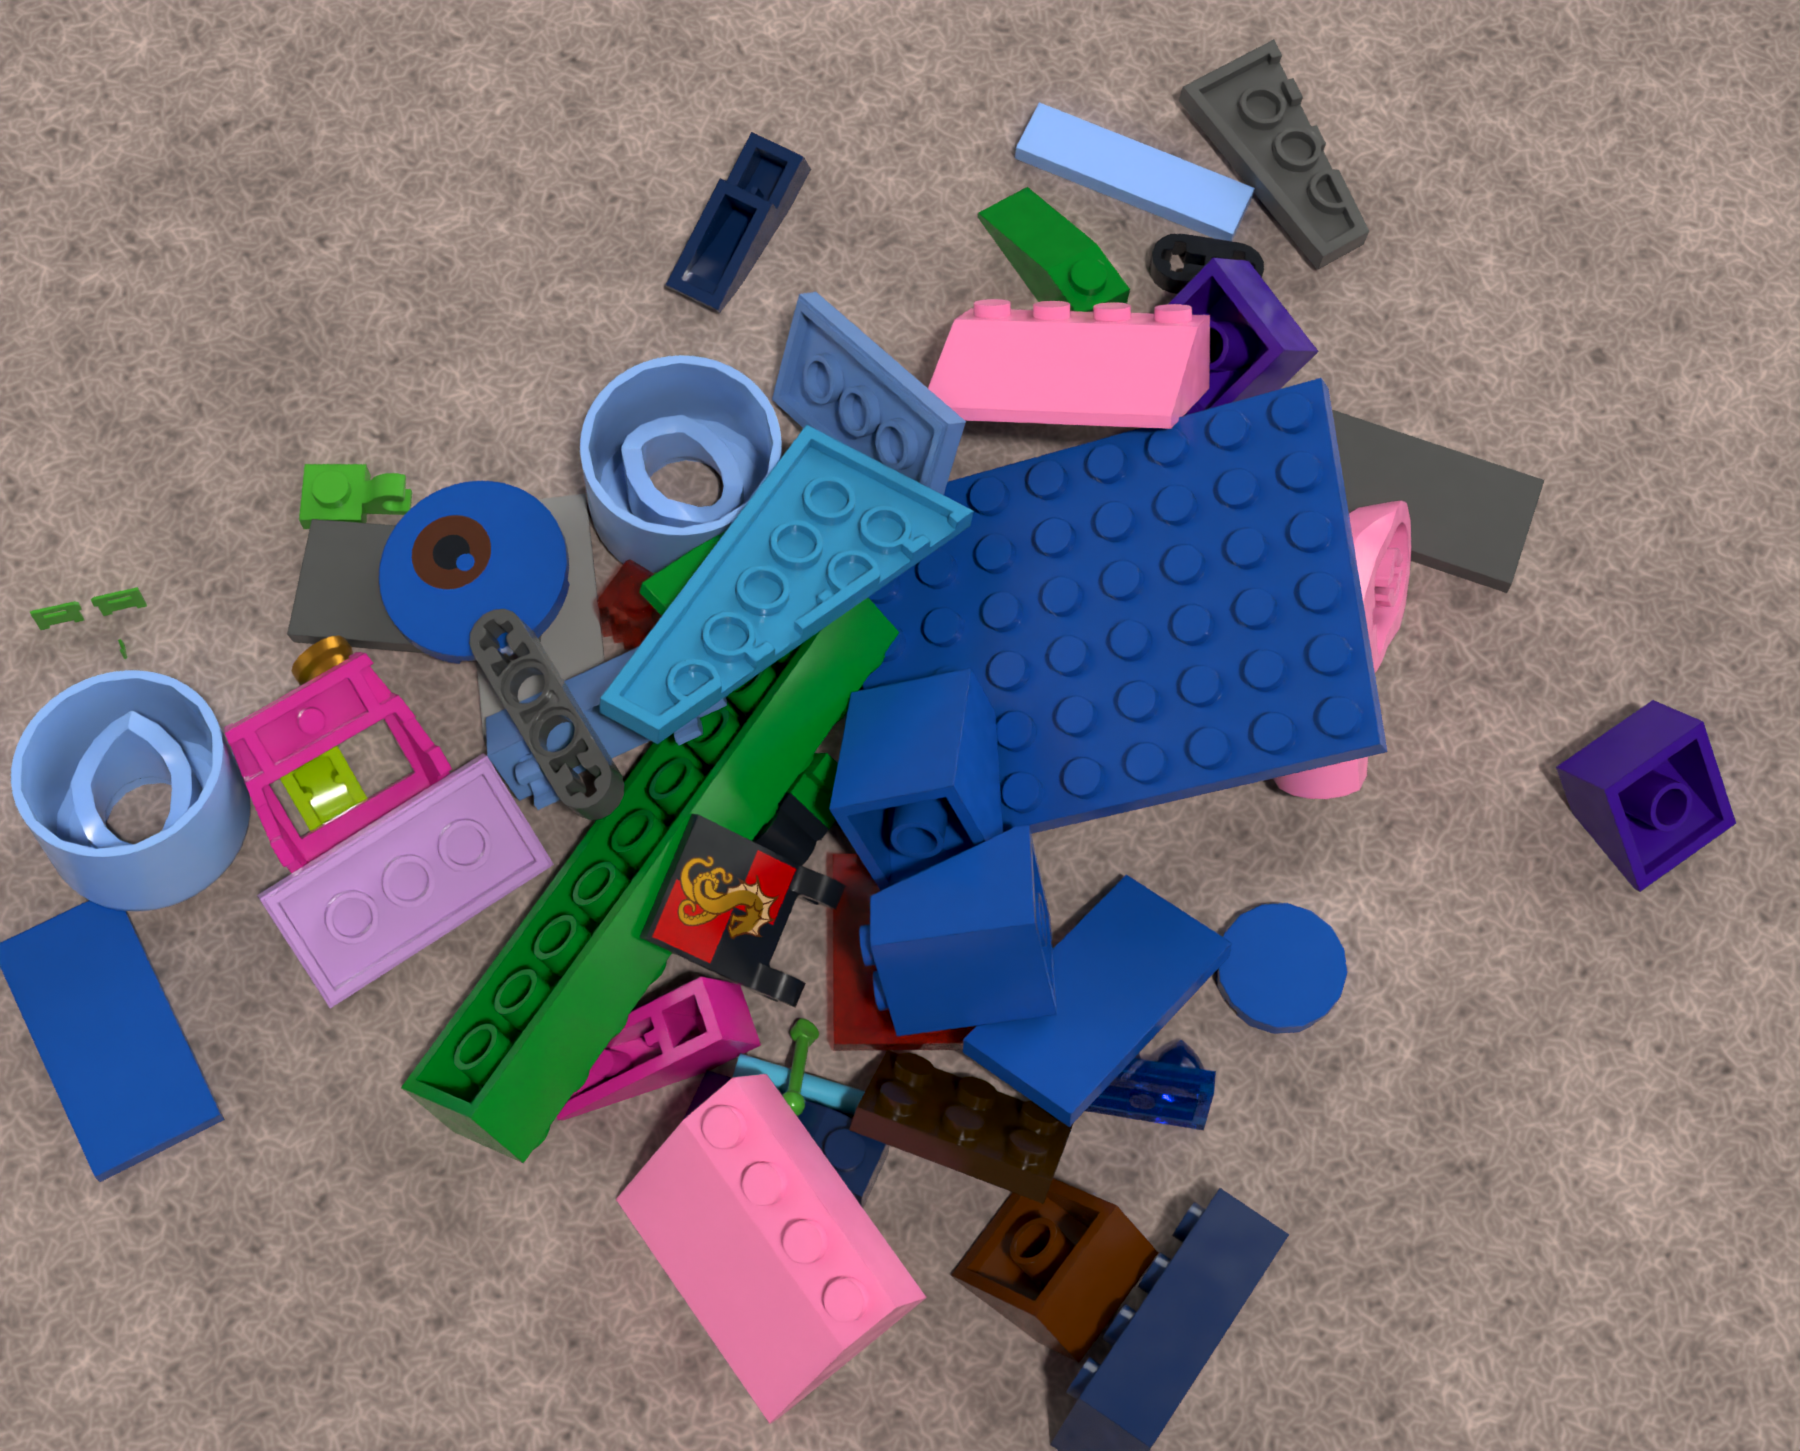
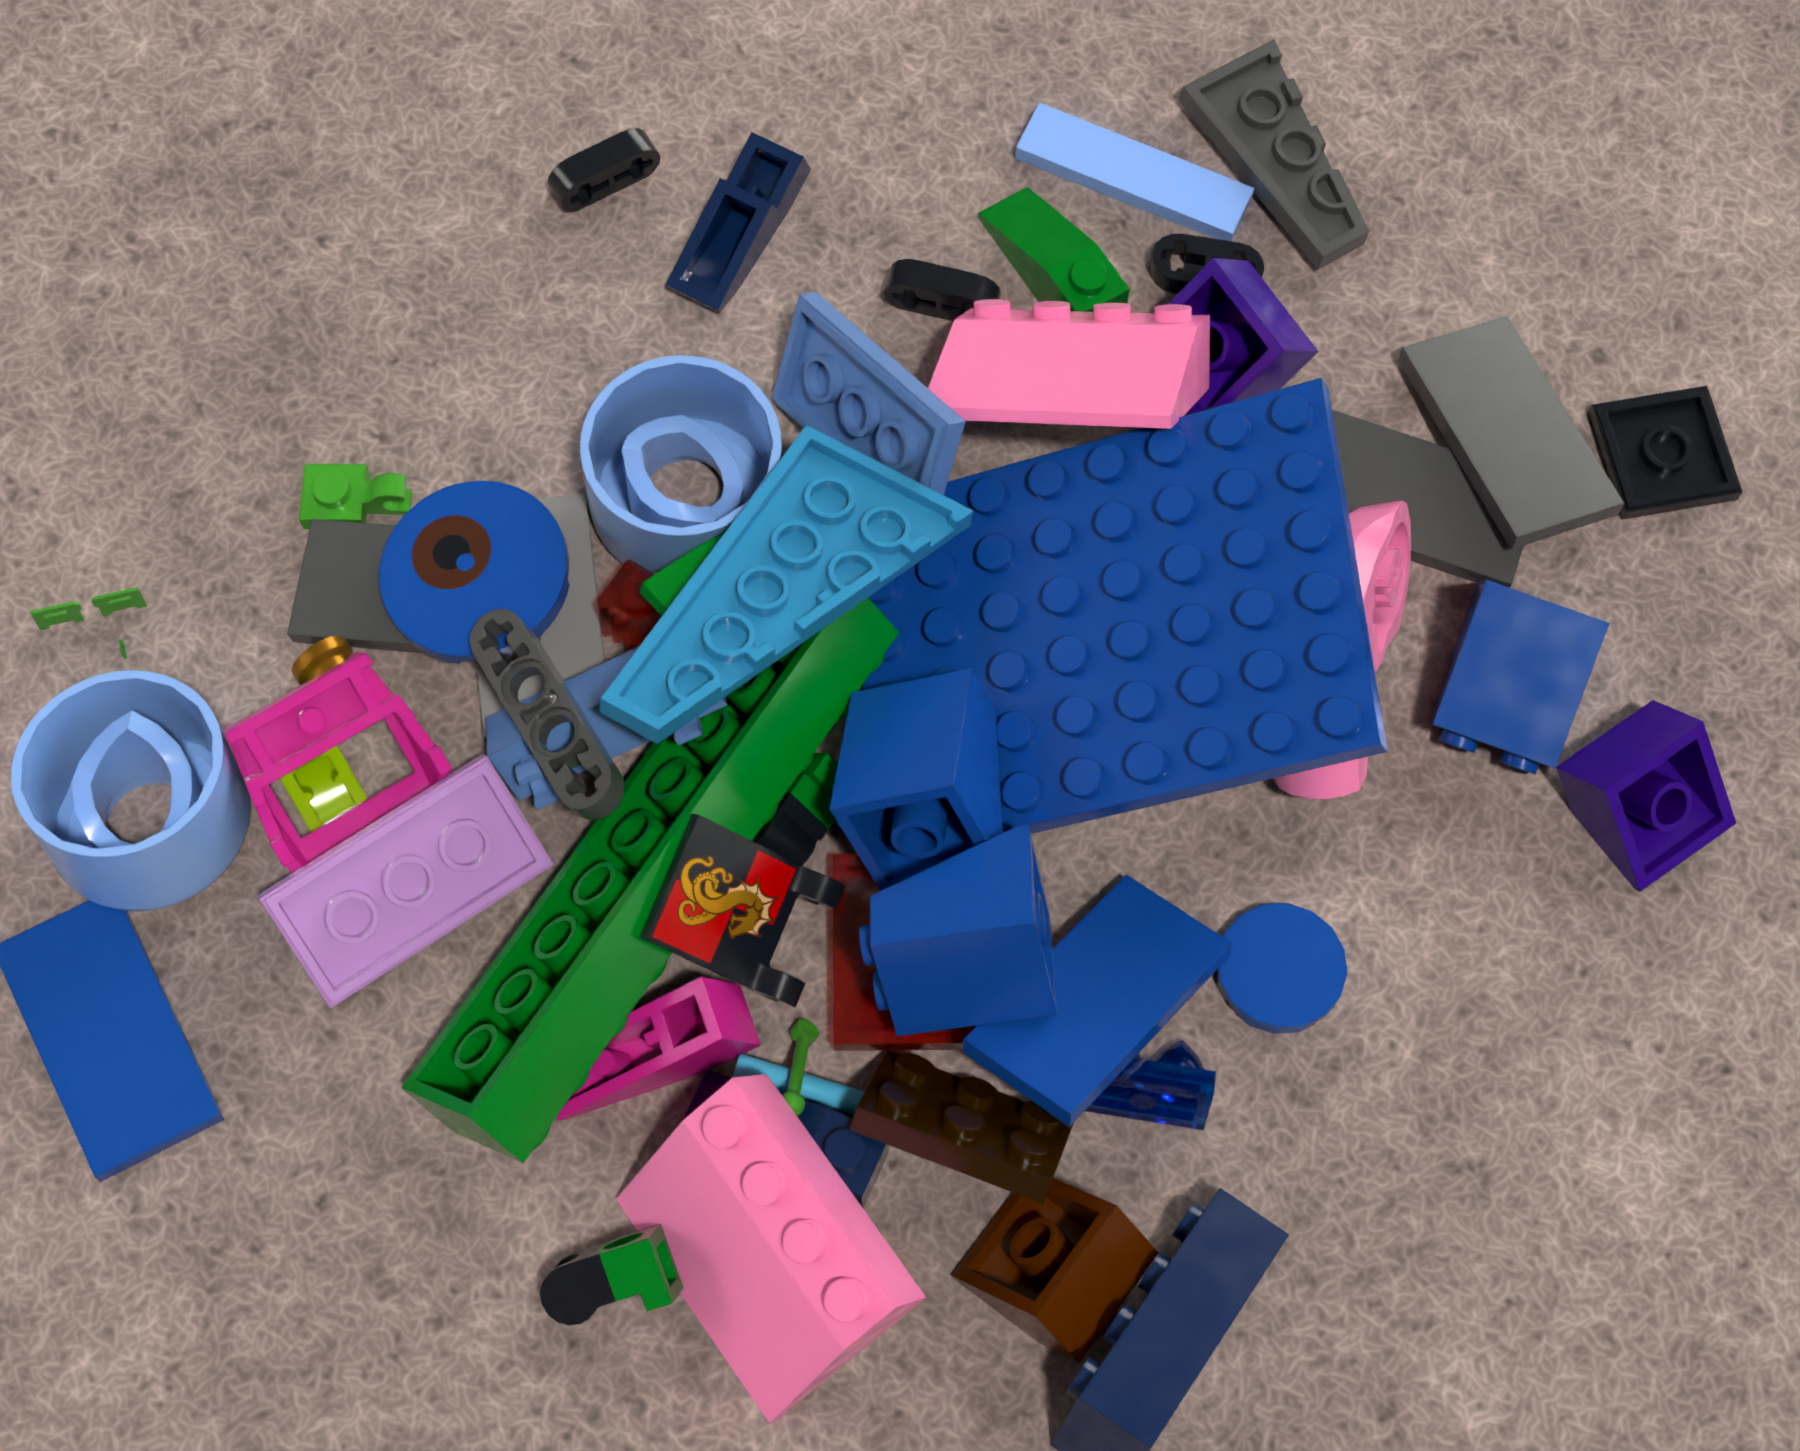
(603, 169): none -> black beam
(612, 1273): none -> leg
(936, 289): none -> black beam
(1510, 432): none -> tile
(1517, 676): none -> blue slope
(1665, 452): none -> black tile

